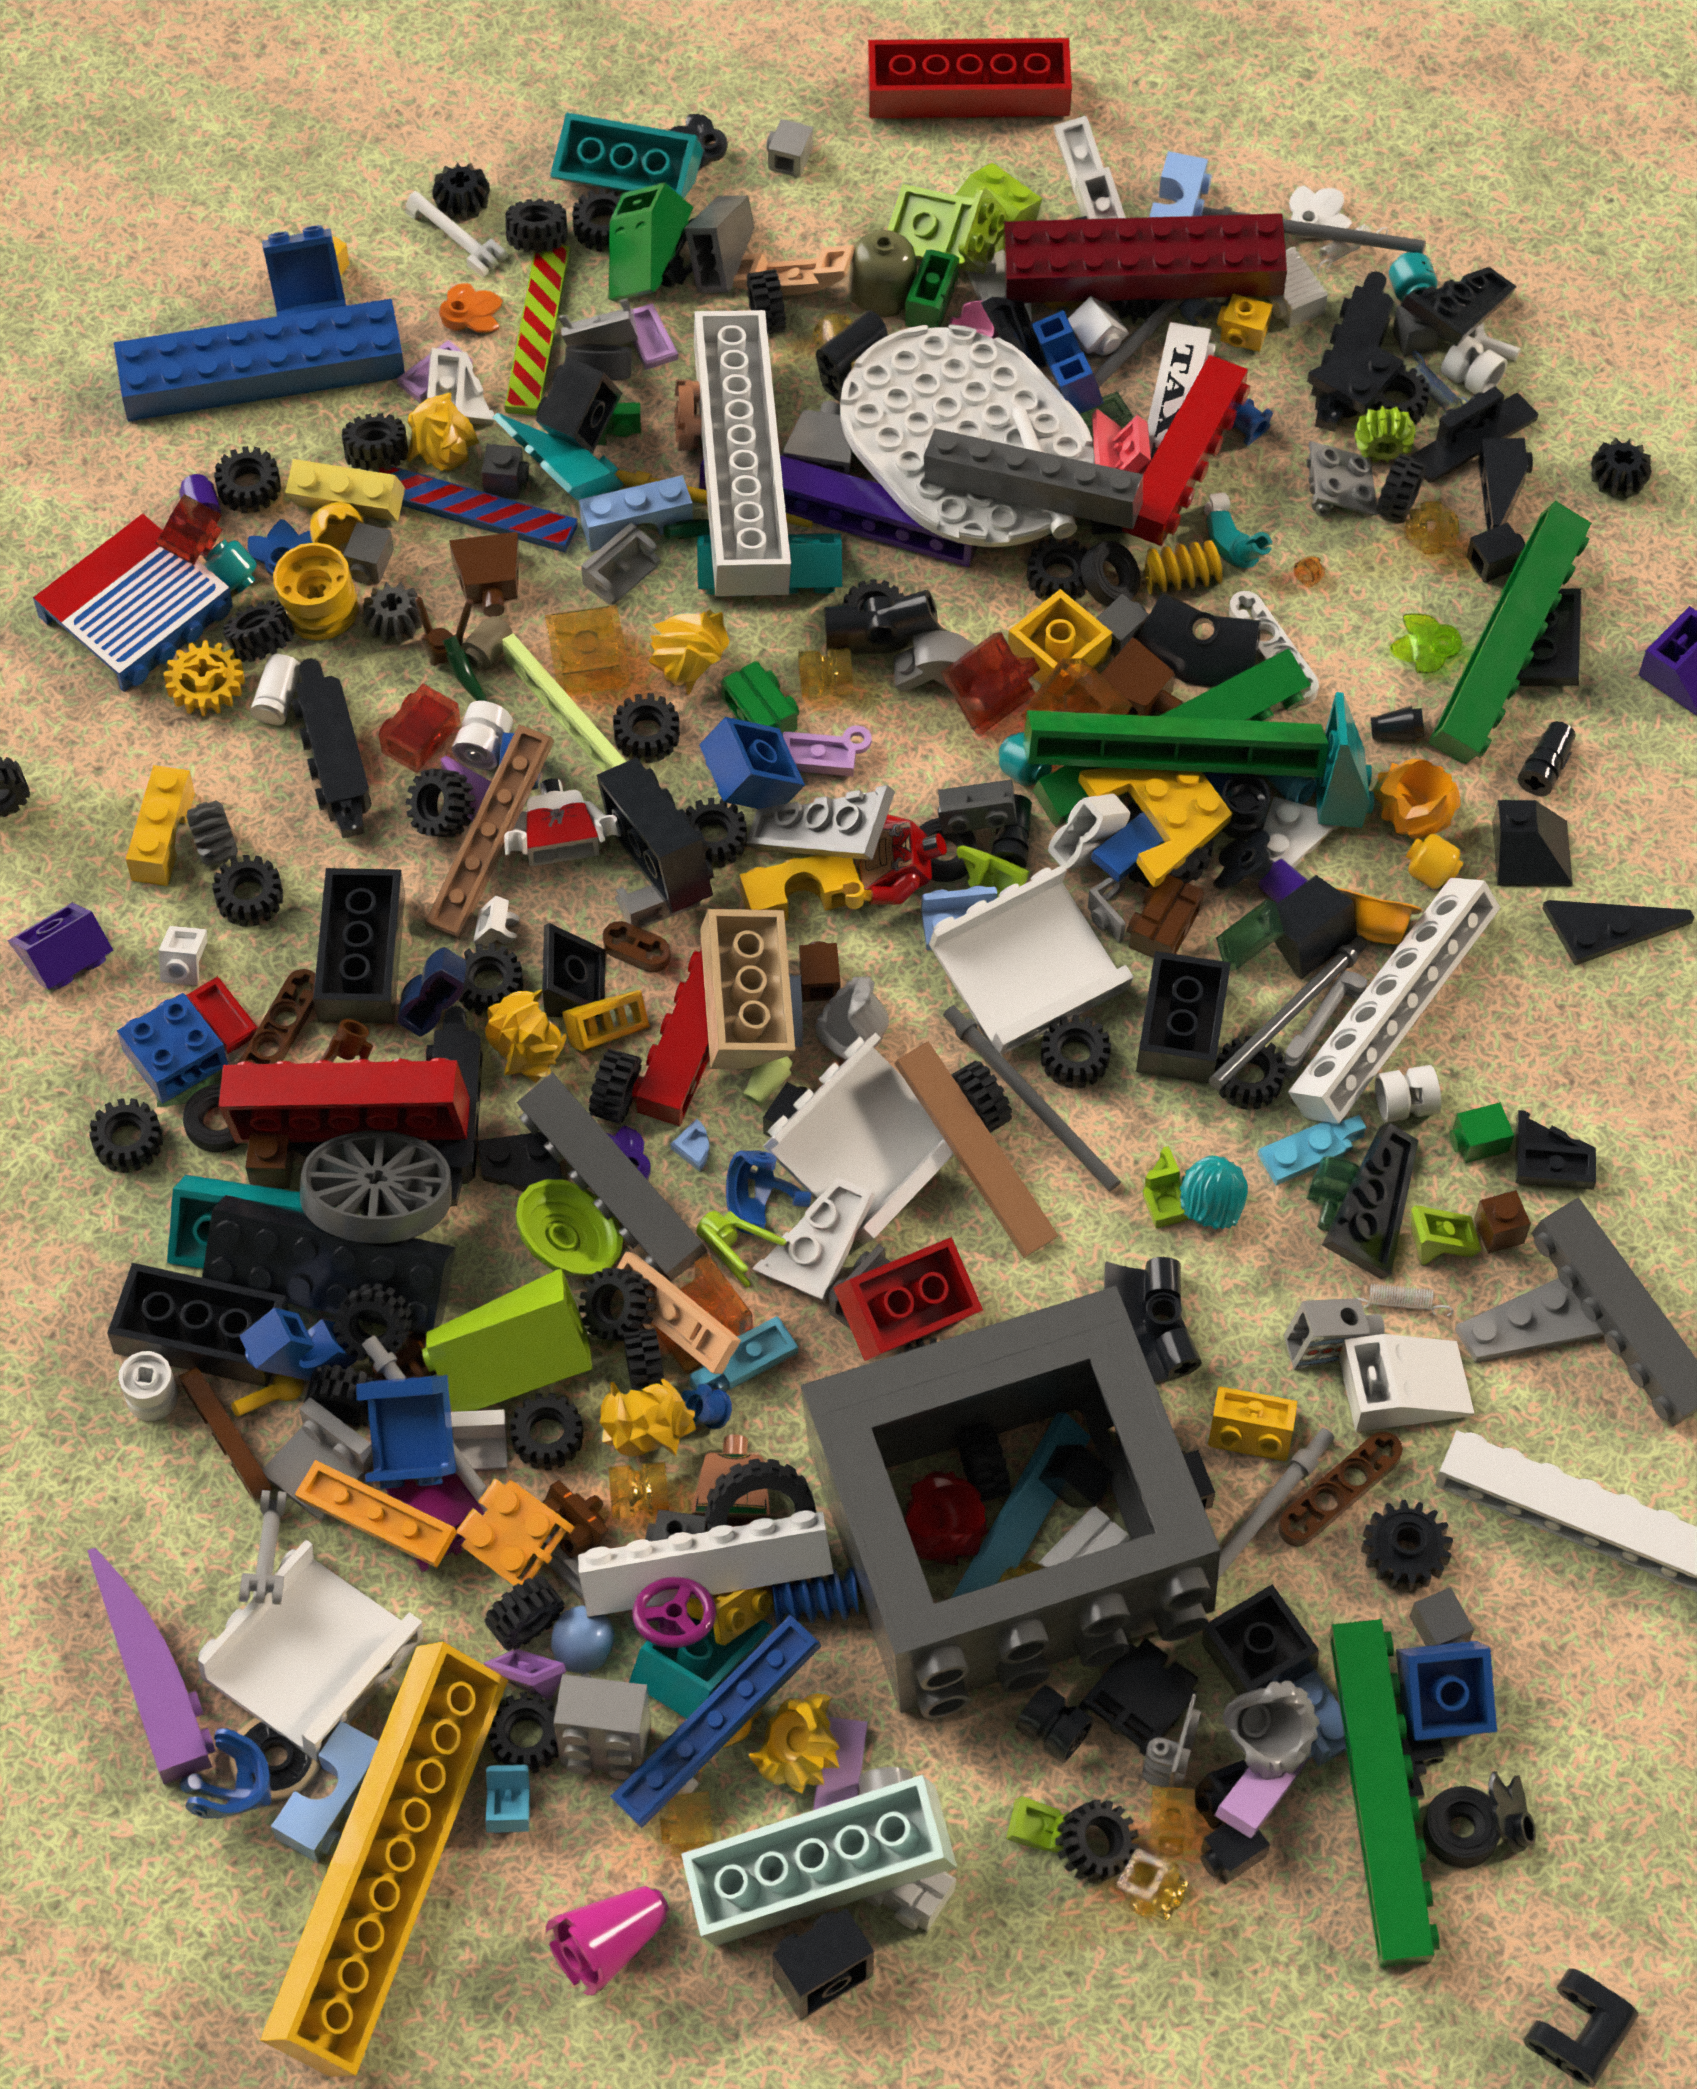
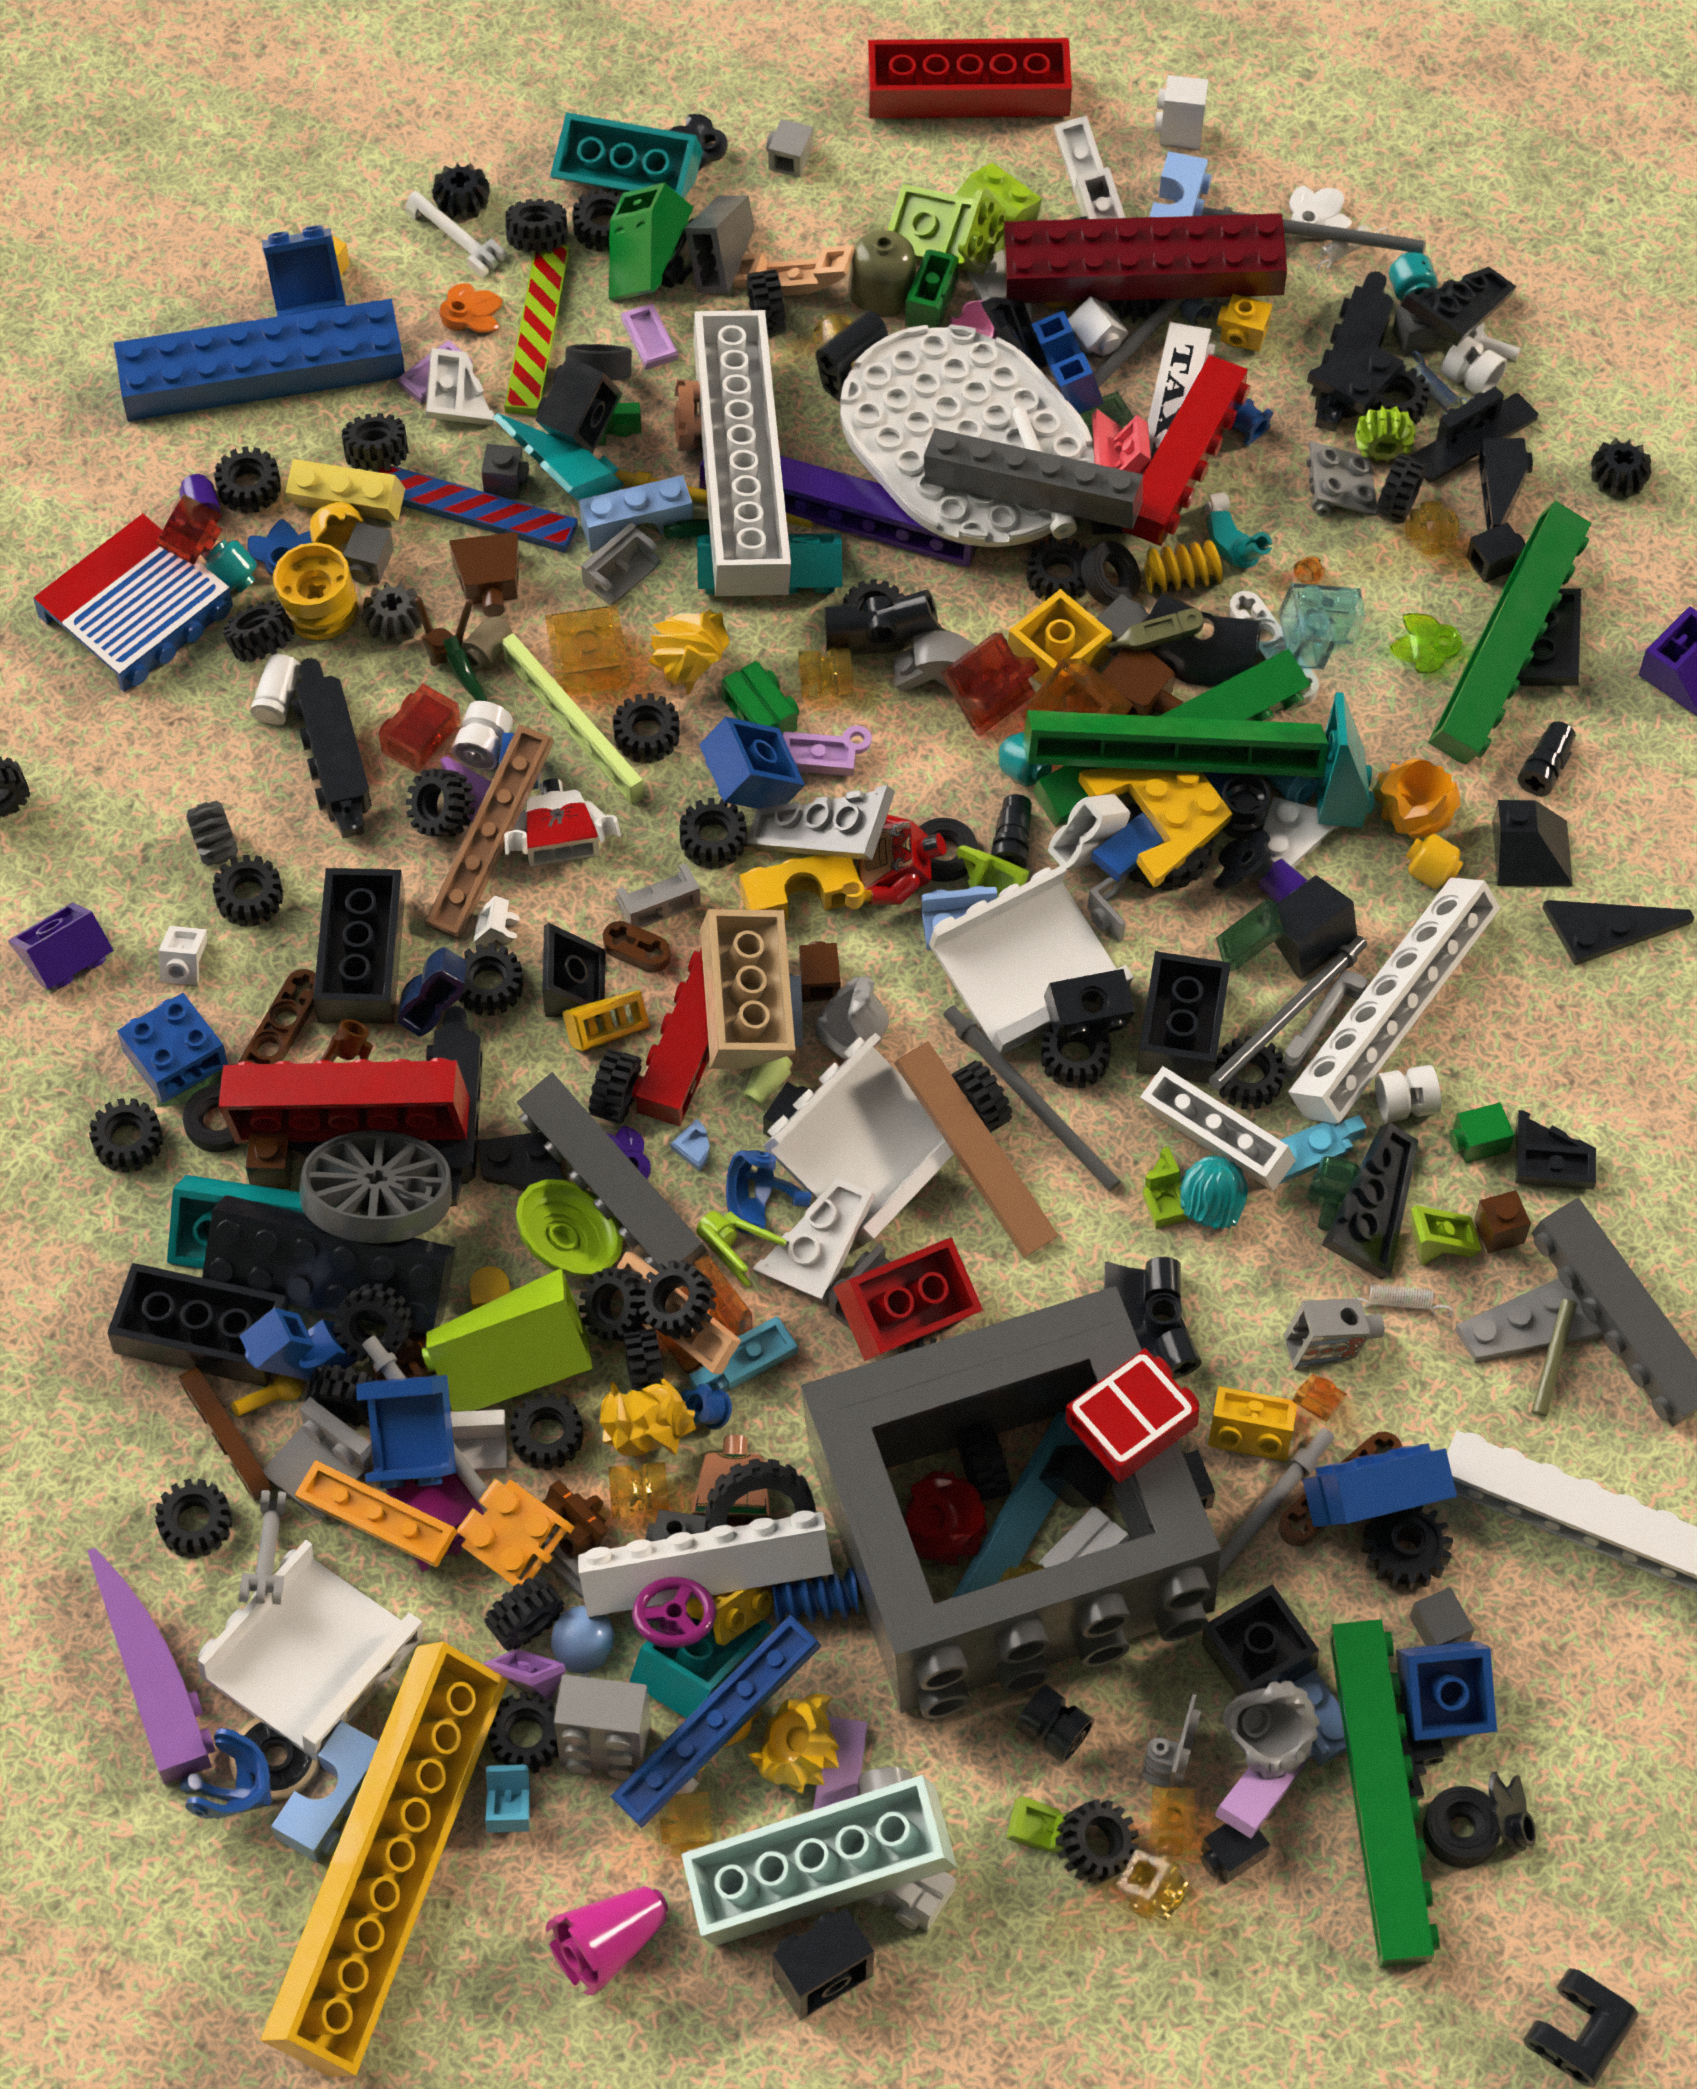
(148, 1385): white wheel -> none
(154, 836): yellow arch -> none
(187, 1497): none -> black tyre
(204, 678): yellow gear -> none
(223, 1014): red tile -> none
(440, 433): yellow hair -> none
(487, 1285): none -> yellow tile
(524, 1035): yellow hair -> none
(608, 328): light grey hinge -> none
(657, 834): black brick -> none
(691, 1313): none -> black tyre
(820, 439): light grey torso -> none
(977, 807): dark grey bracket -> none
(1106, 990): none -> black brick
(1133, 1414): none -> red brick
(1142, 1694): black plate -> none
(1160, 630): none -> olive piece
(1166, 917): reddish brown brick -> none
(1182, 112): none -> white brick
(1215, 1788): black bracket -> none
(1218, 1128): none -> white brick
(1303, 294): white brick -> none
(1317, 619): none -> clear light blue brick
(1319, 1397): none -> clear orange plate
(1378, 1484): none -> blue piece
(1380, 919): light orange piece -> none
(1400, 725): black cone -> none
(1403, 1381): white slope -> none
(1554, 1357): none -> olive bar

